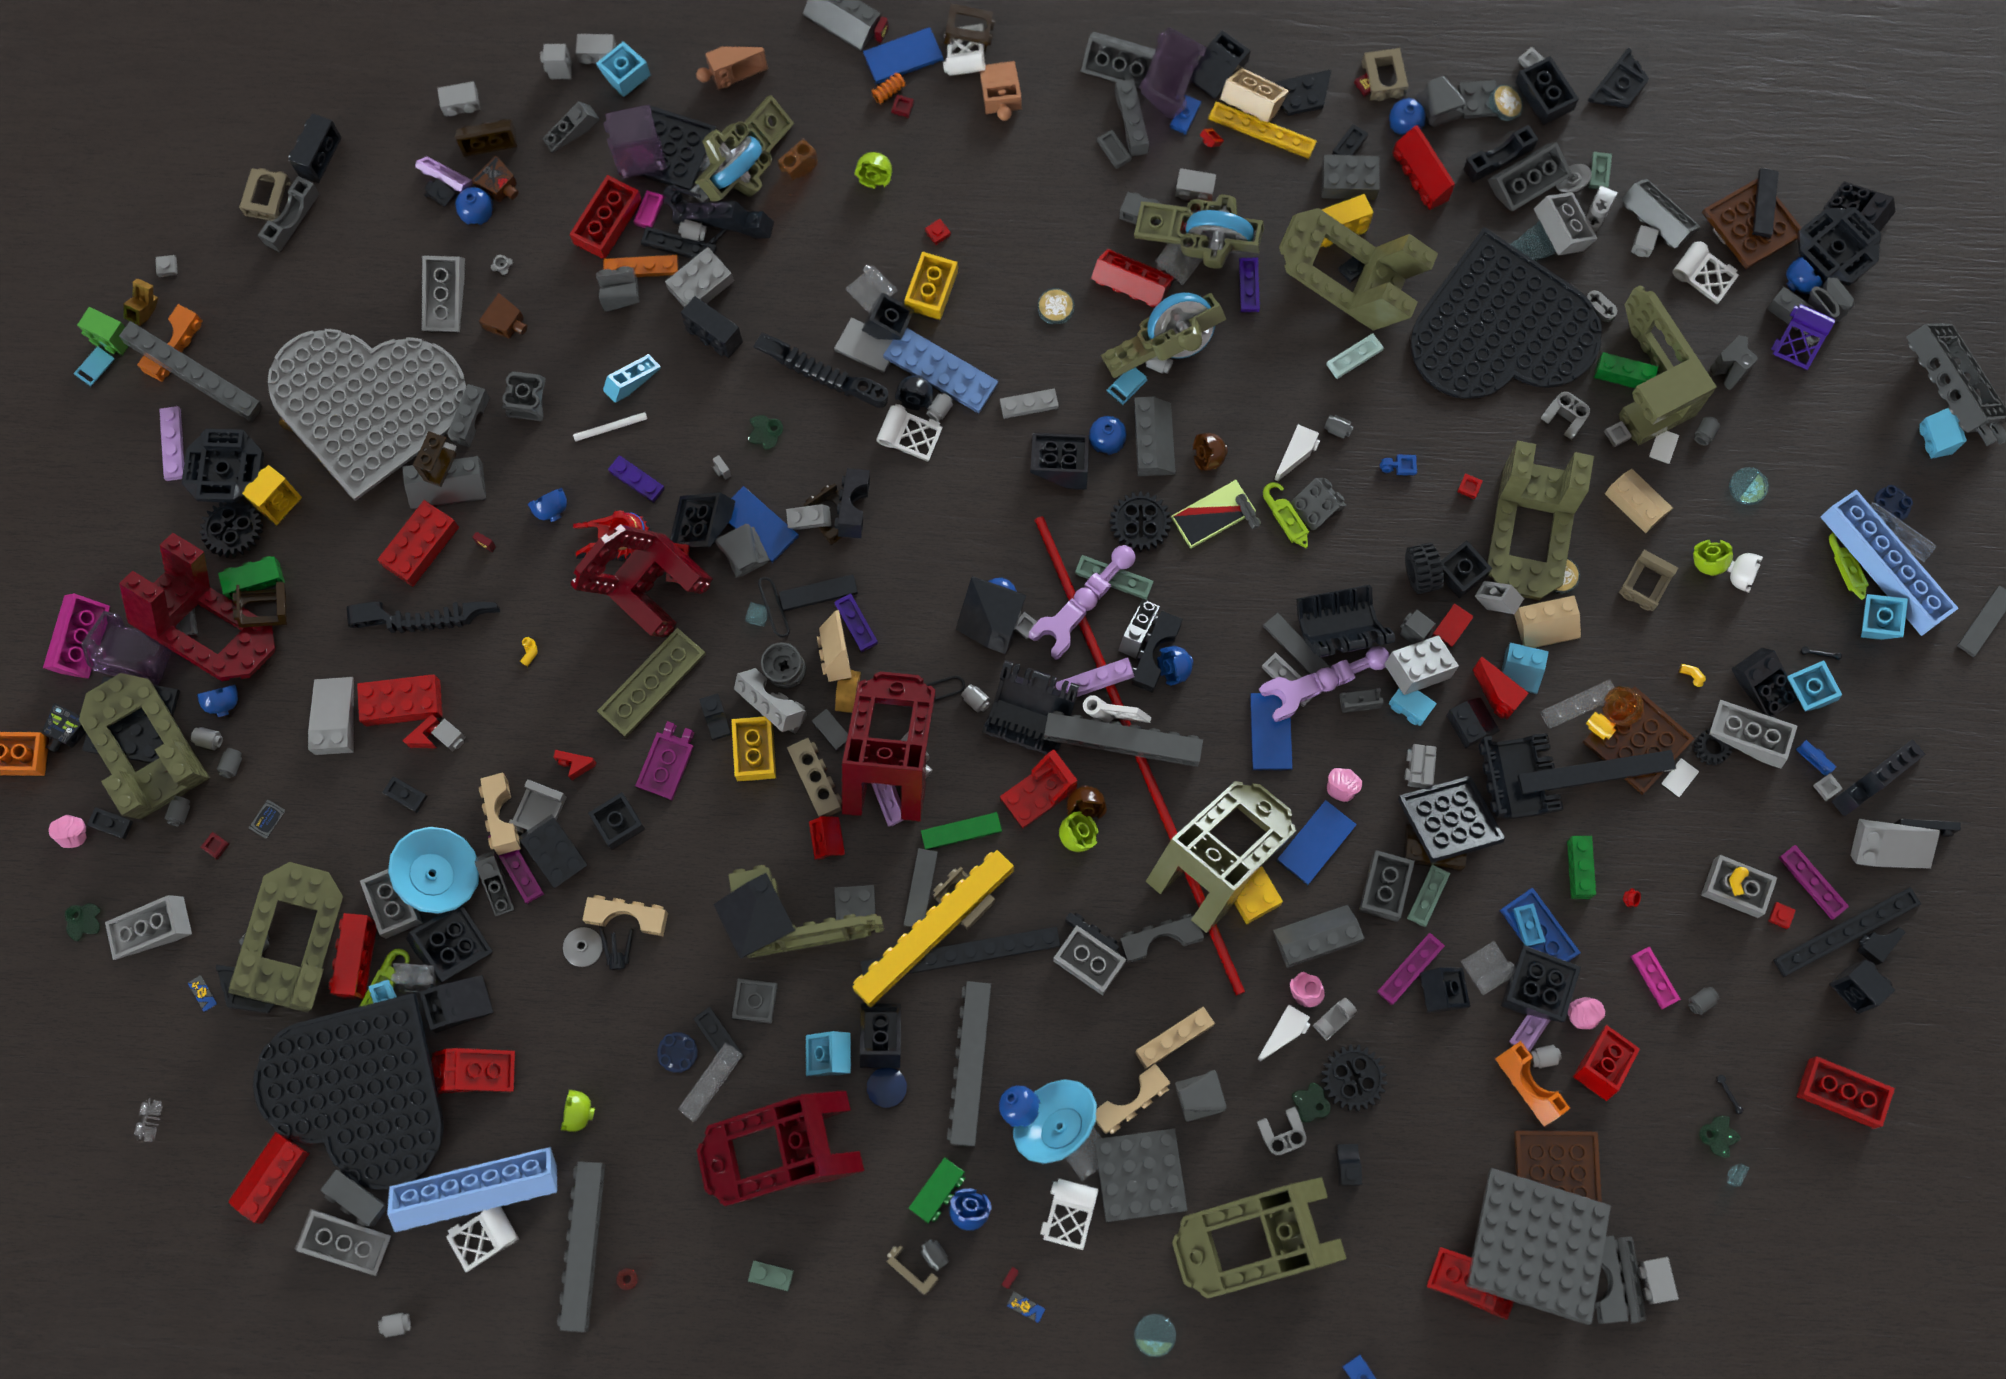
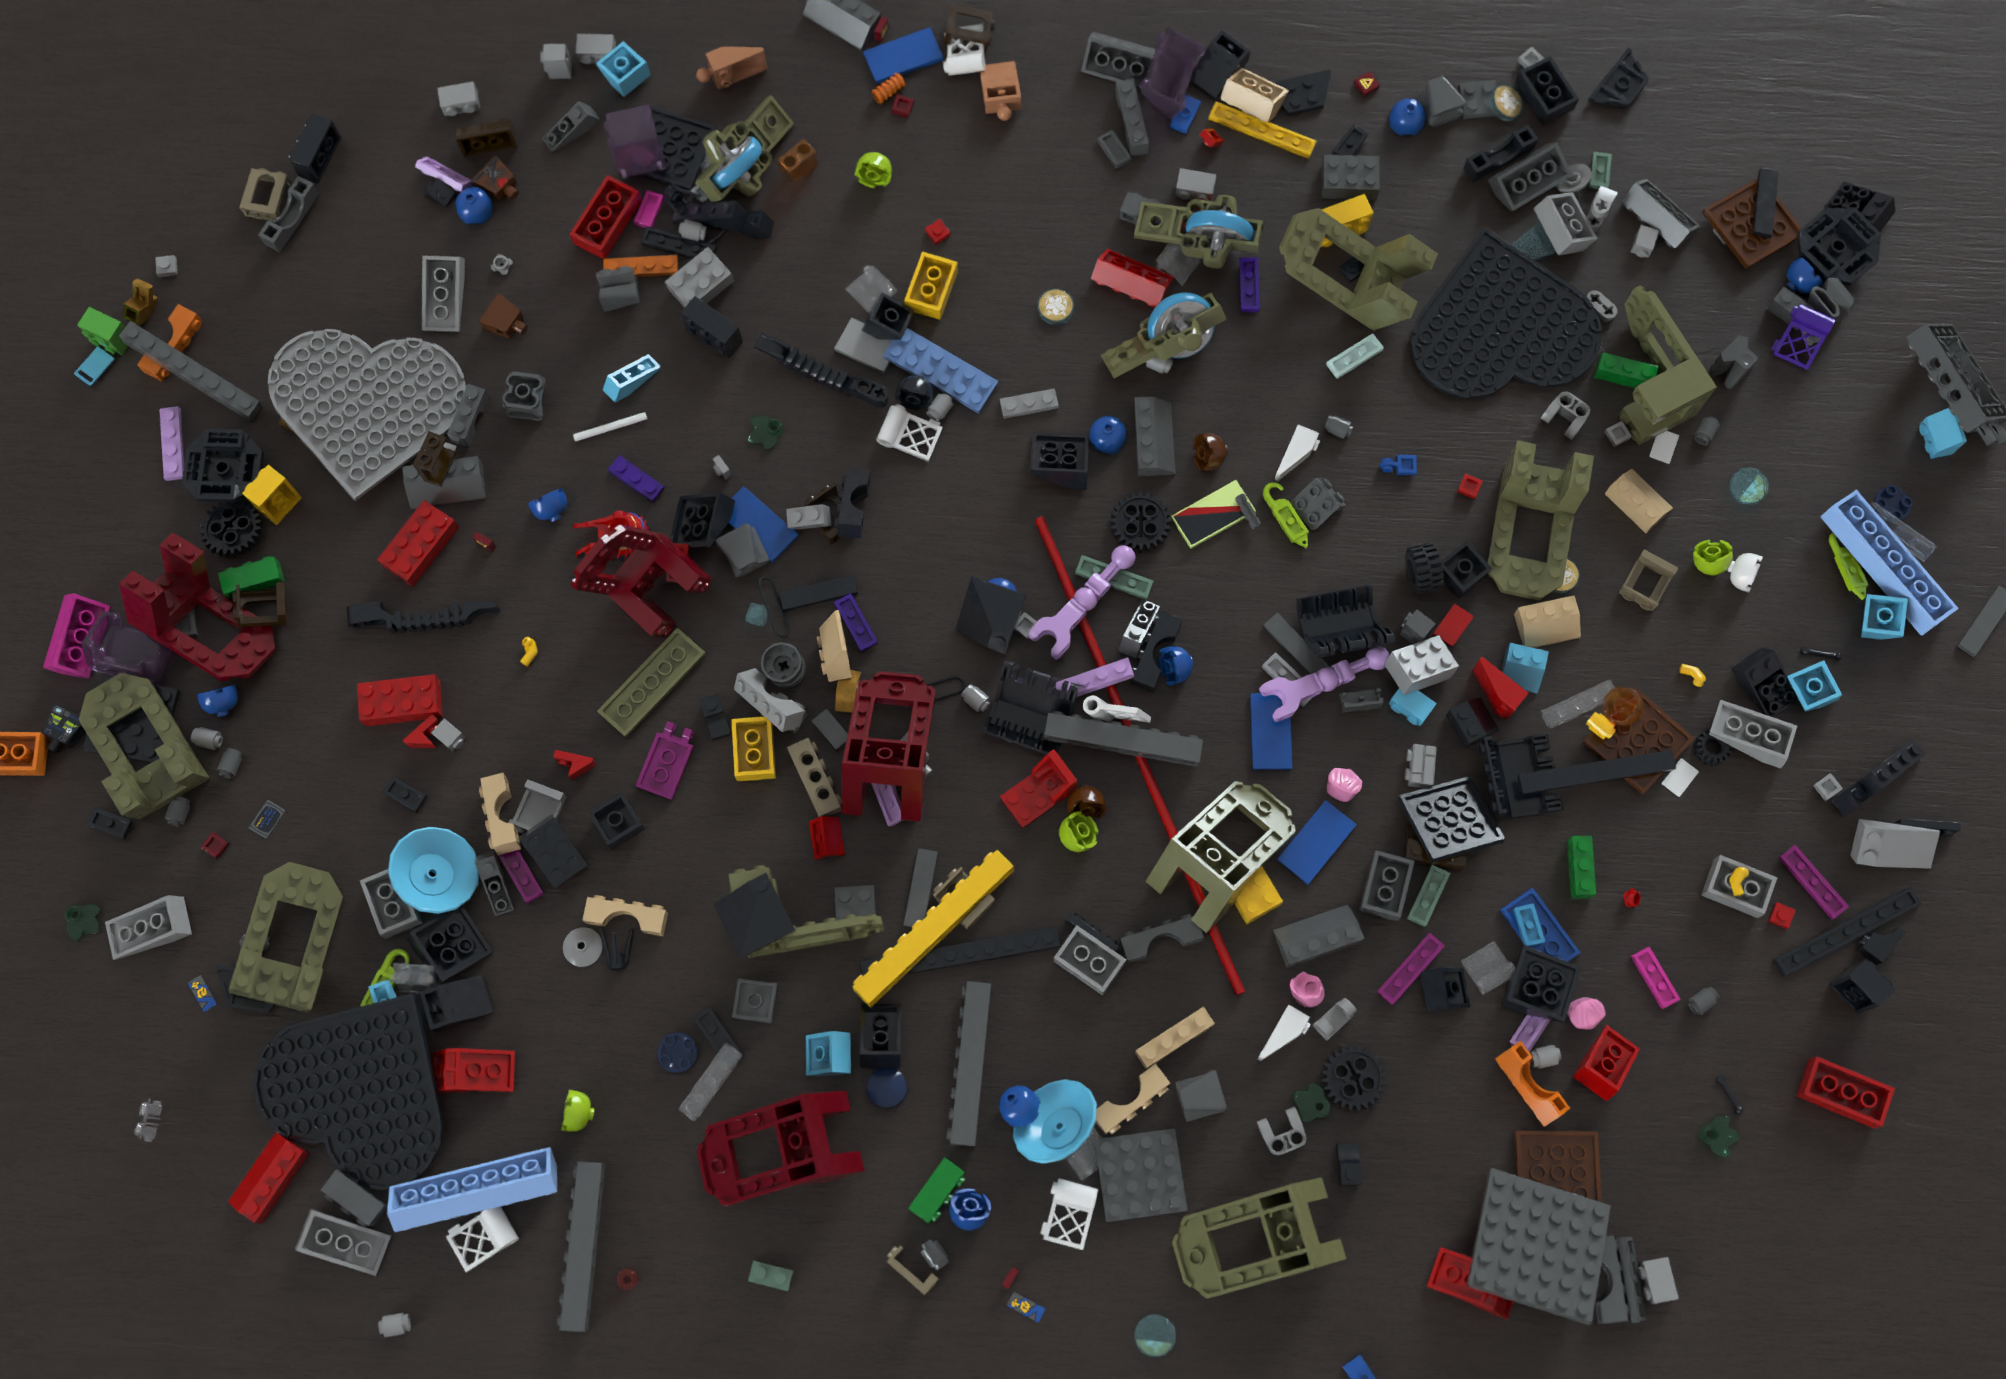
(68, 831): bright pink hair -> none
(332, 716): light grey slope -> none
(353, 957): red brick -> none
(961, 831): green tile -> none
(1128, 384): medium azure piece -> none
(1382, 58): dark tan panel -> none
(1423, 168): red slope -> none
(1499, 597): light grey brick -> none
(1692, 264): white piece -> none
(1737, 1175): clear light blue plate -> none
(1816, 758): blue plate -> none

